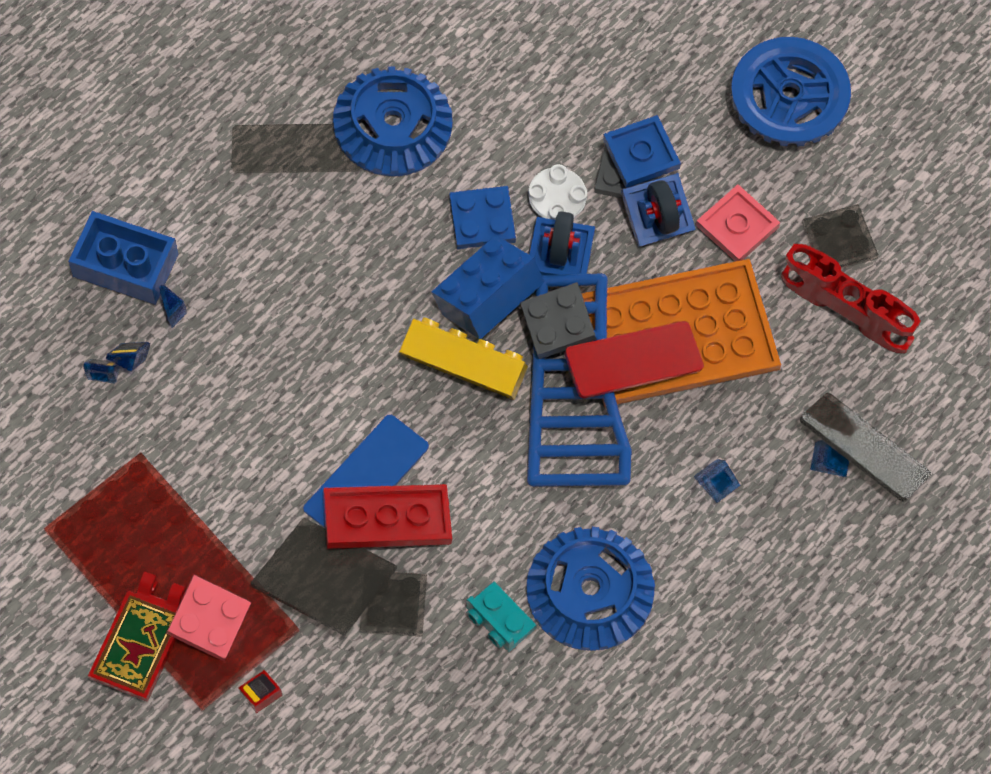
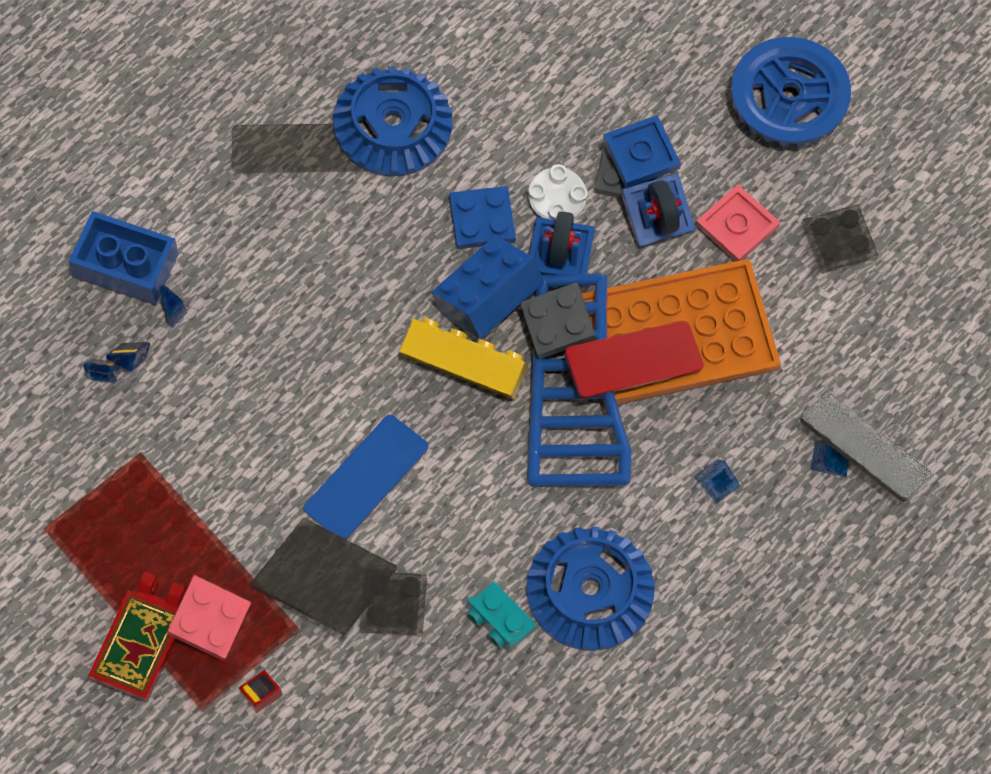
(387, 516): red plate -> none
(872, 311): red piece -> none

